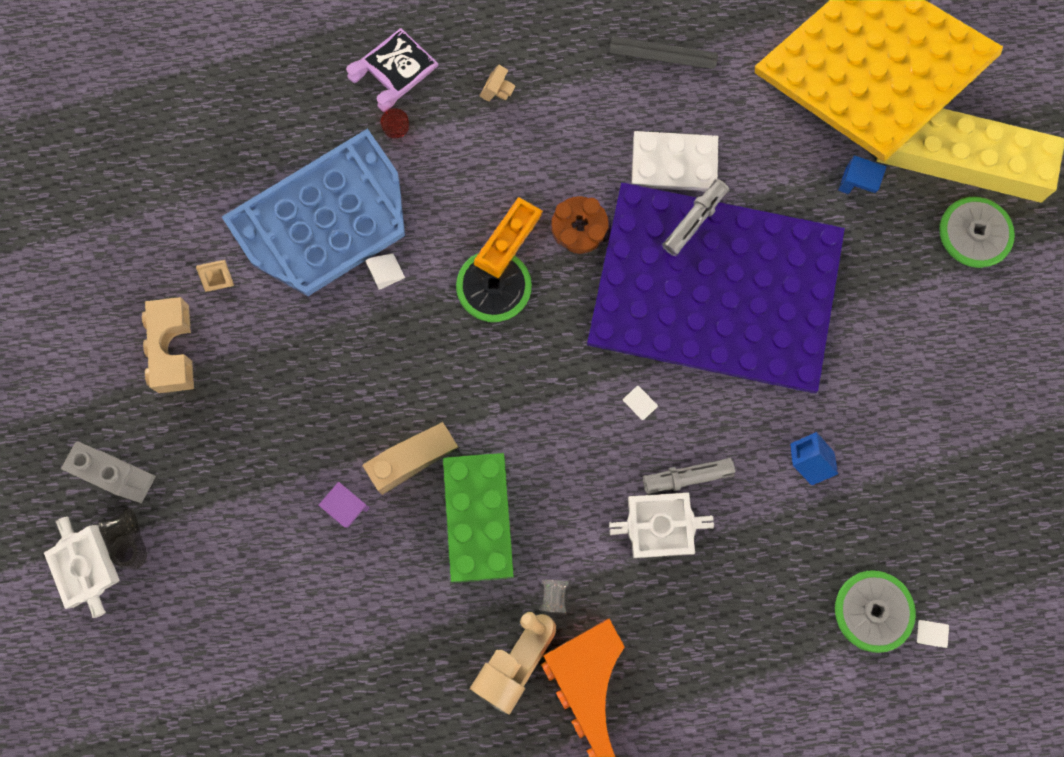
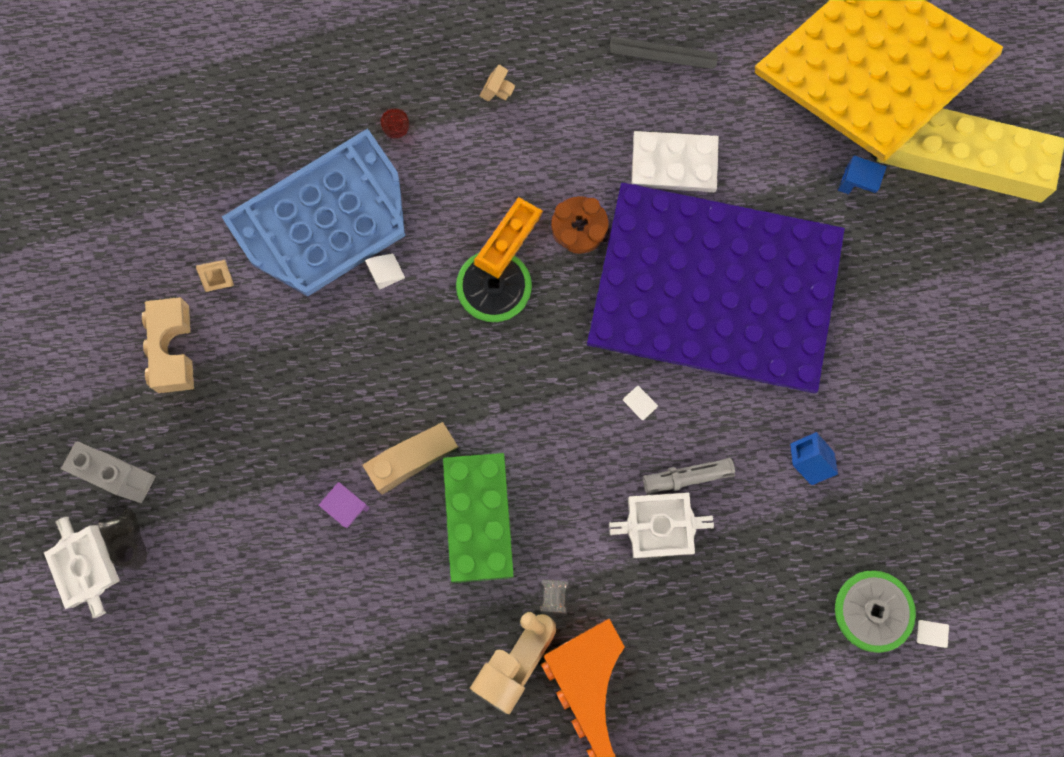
(397, 64): flag -> none
(702, 208): light grey pin -> none
(977, 249): light grey wheel -> none

